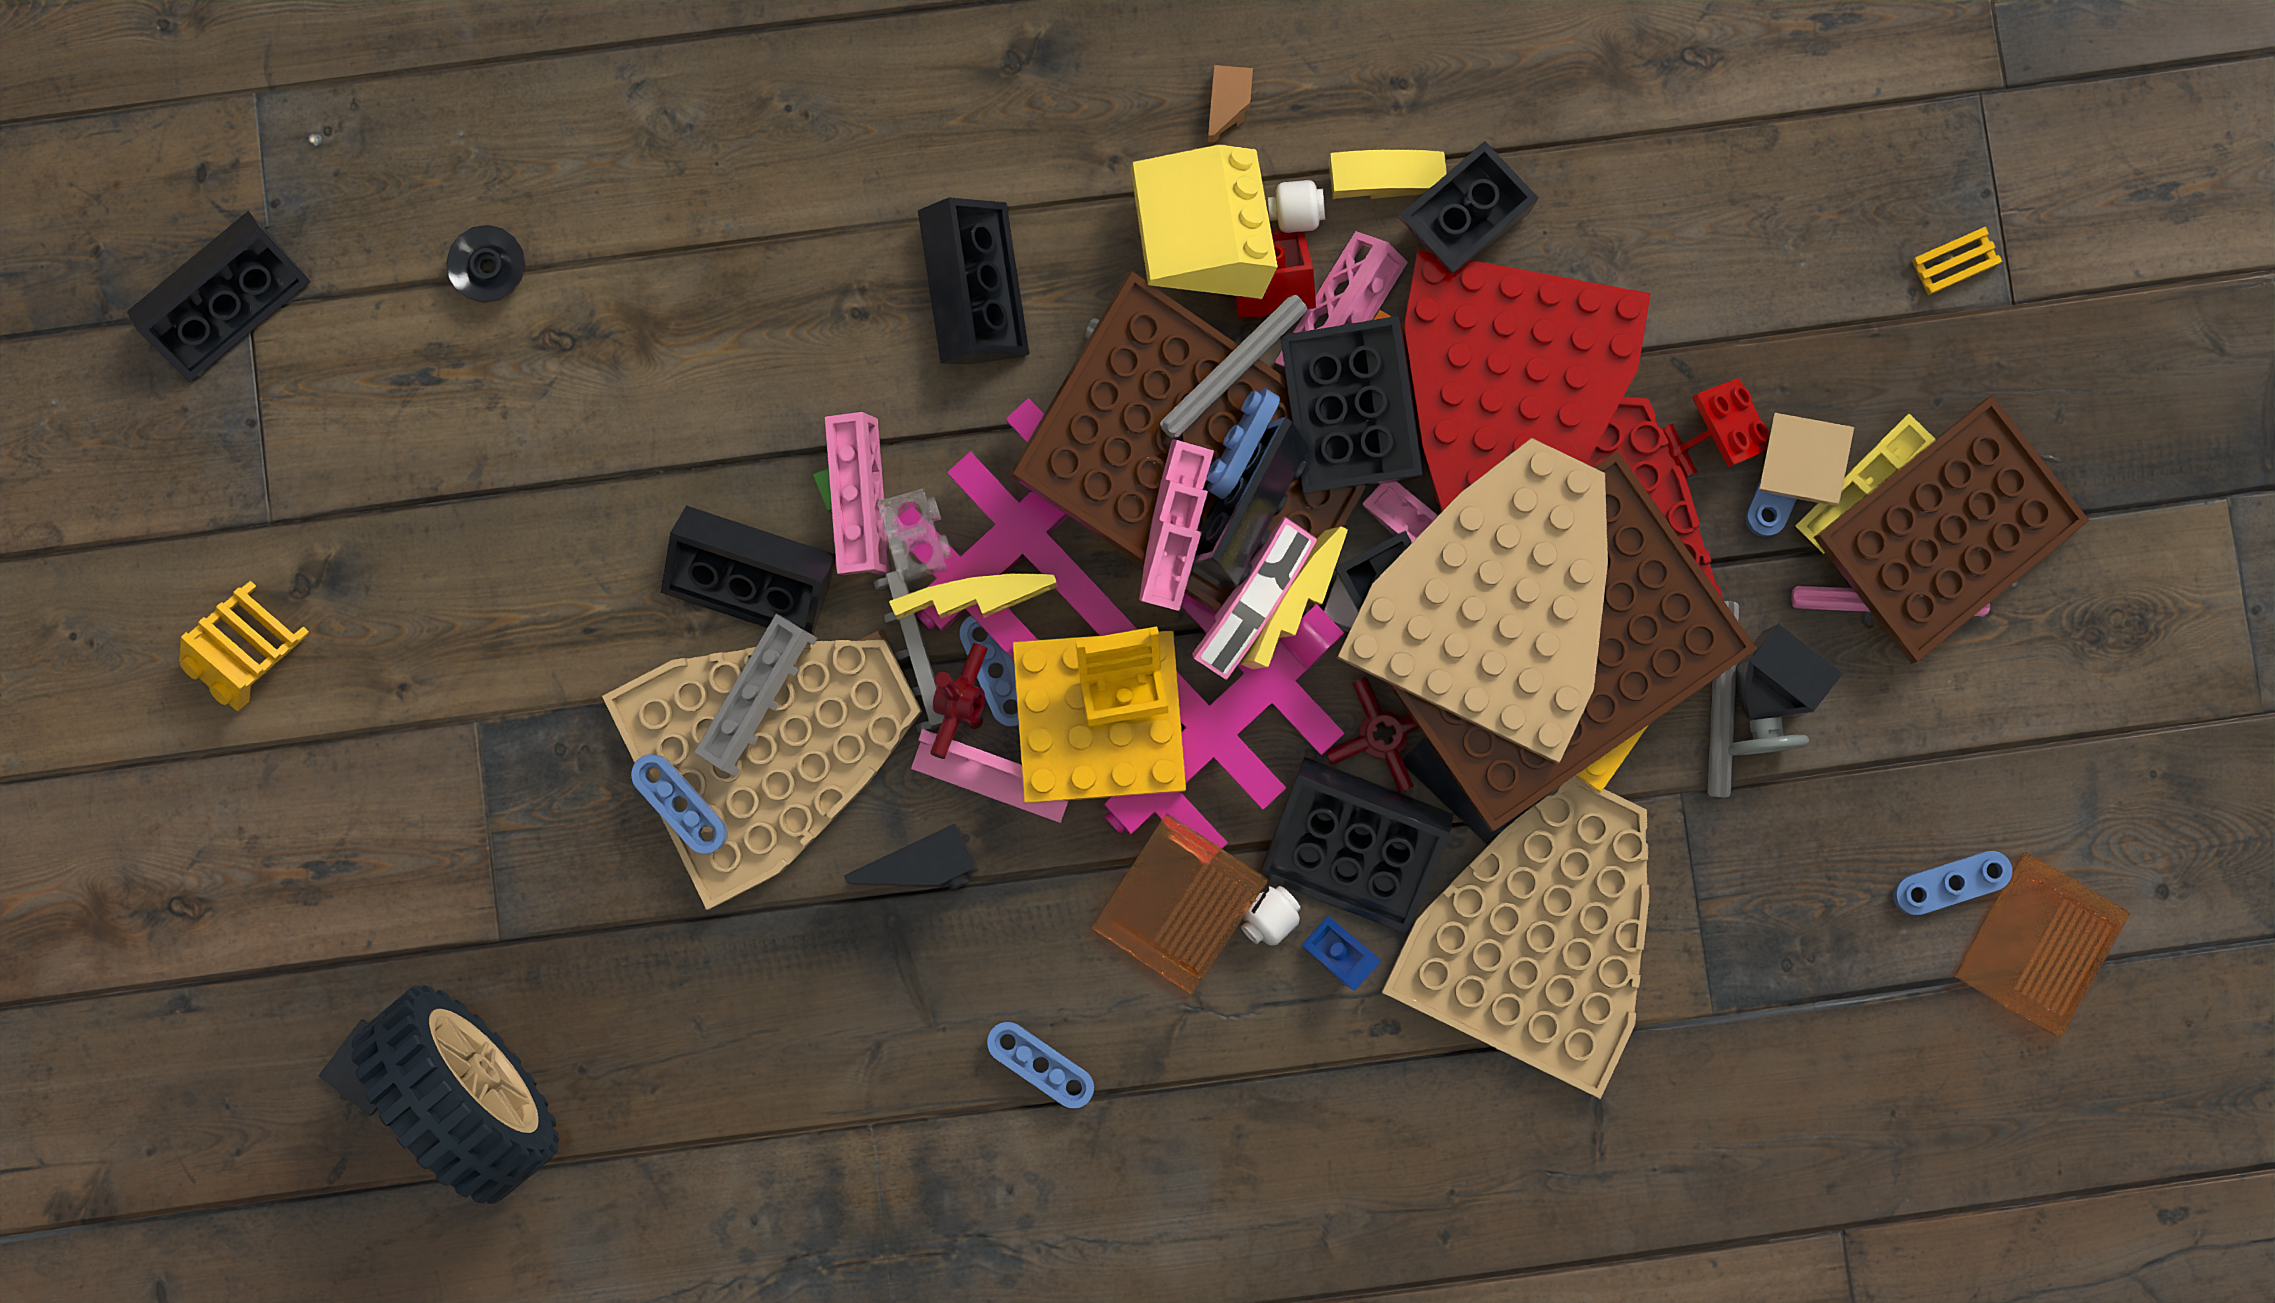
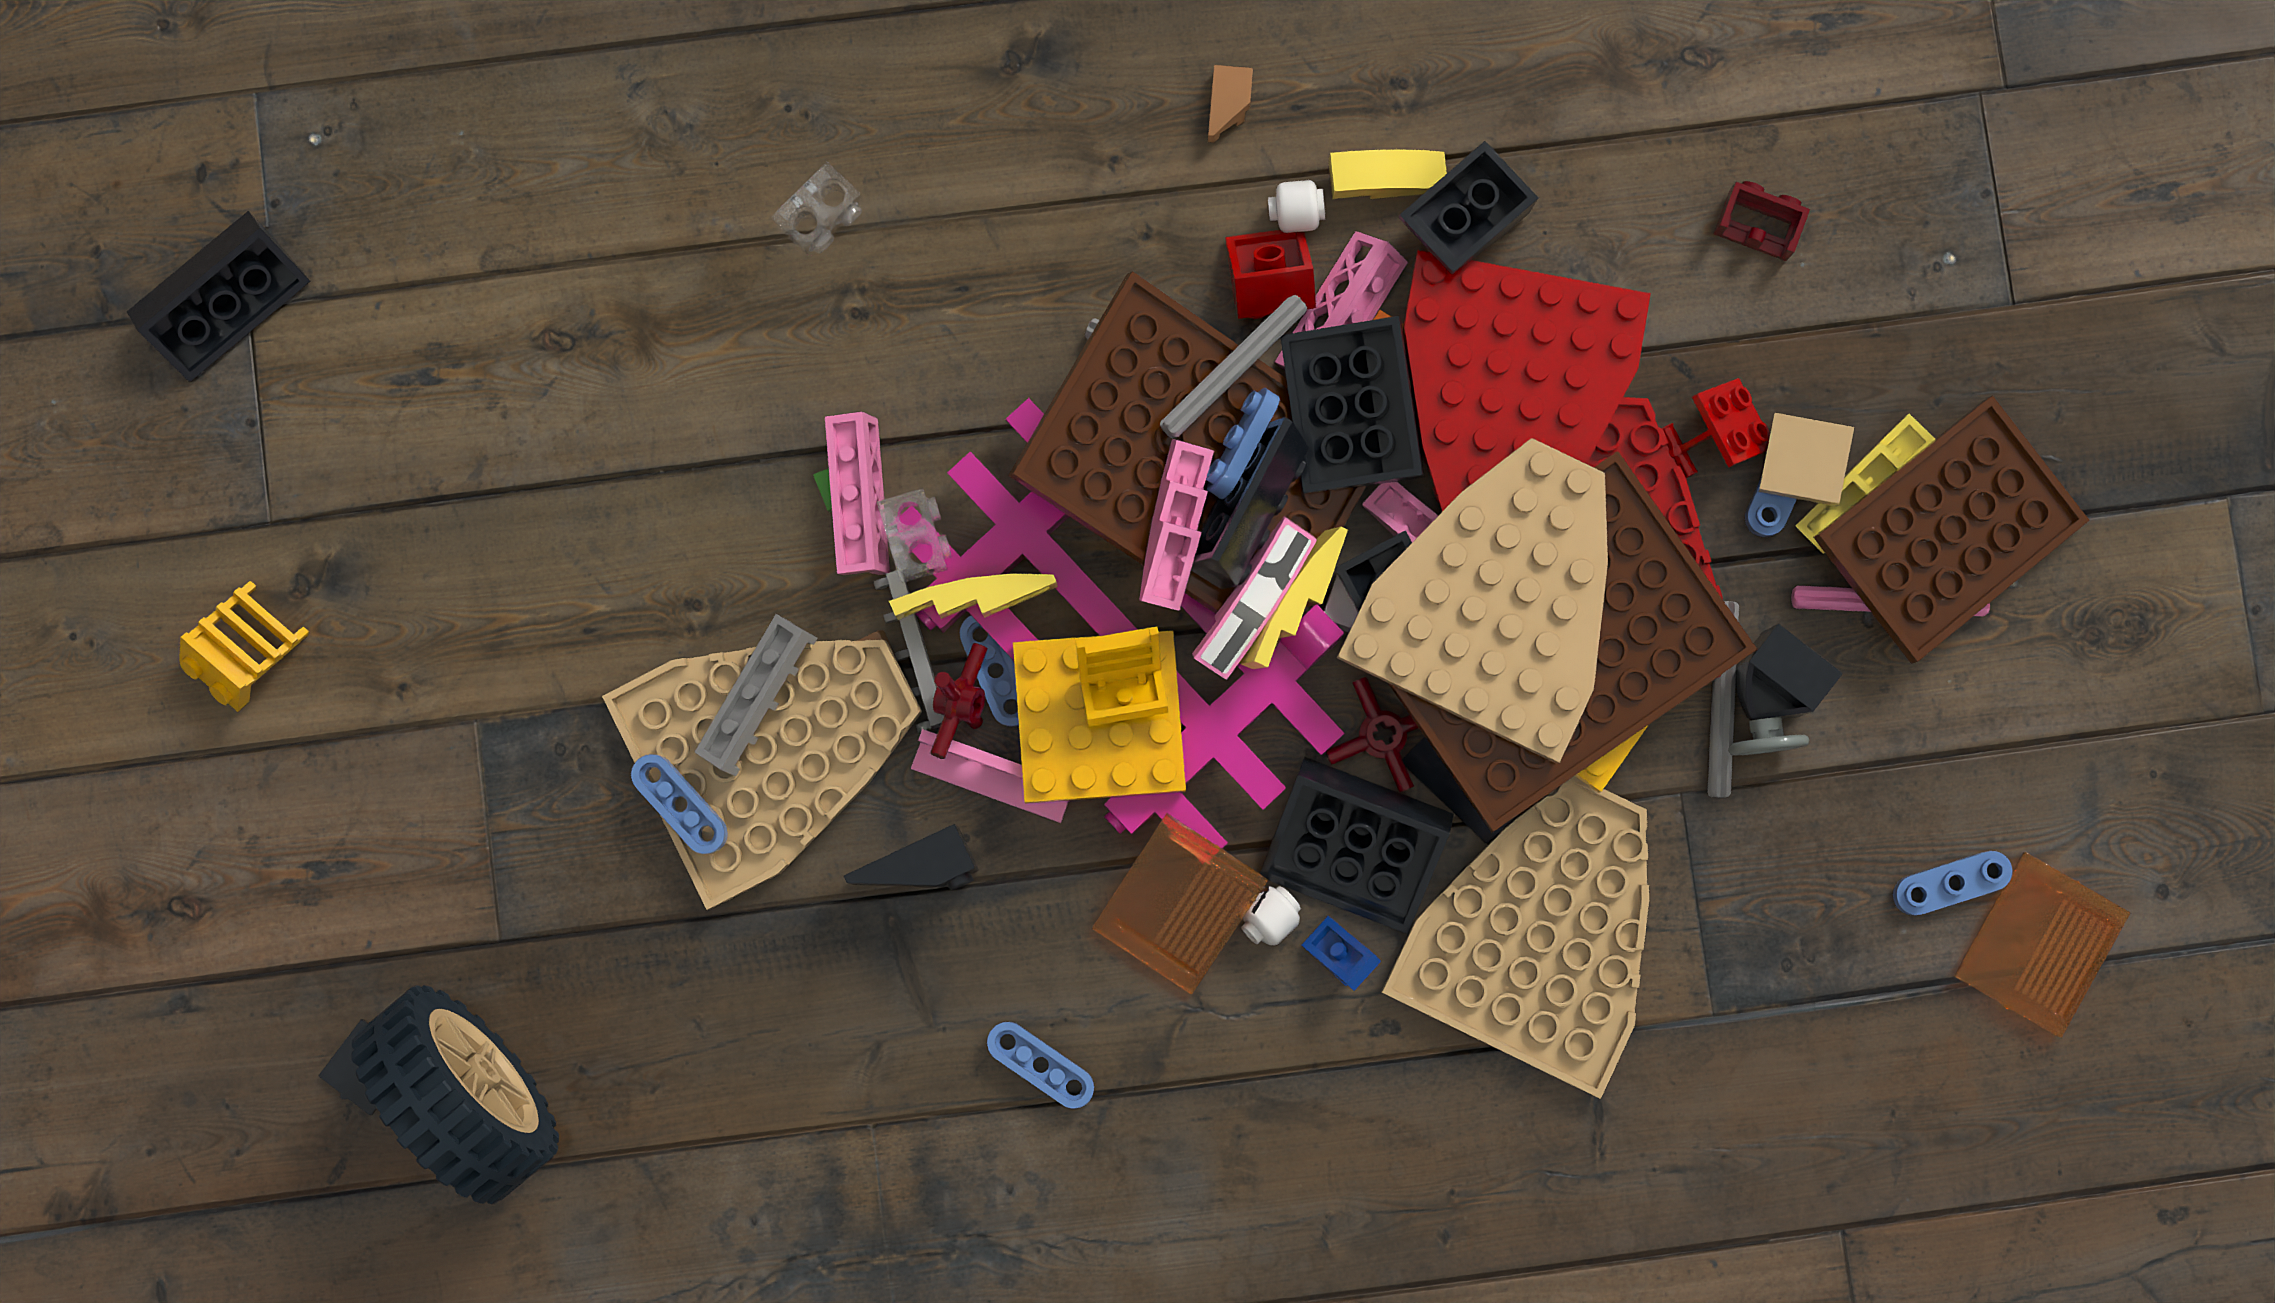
(473, 250): black dish -> none
(745, 571): black slope -> none
(810, 203): none -> clear brick
(973, 281): black slope -> none
(1205, 221): light yellow slope -> none
(1782, 208): none -> dark red window
(1986, 247): yellow tile -> none

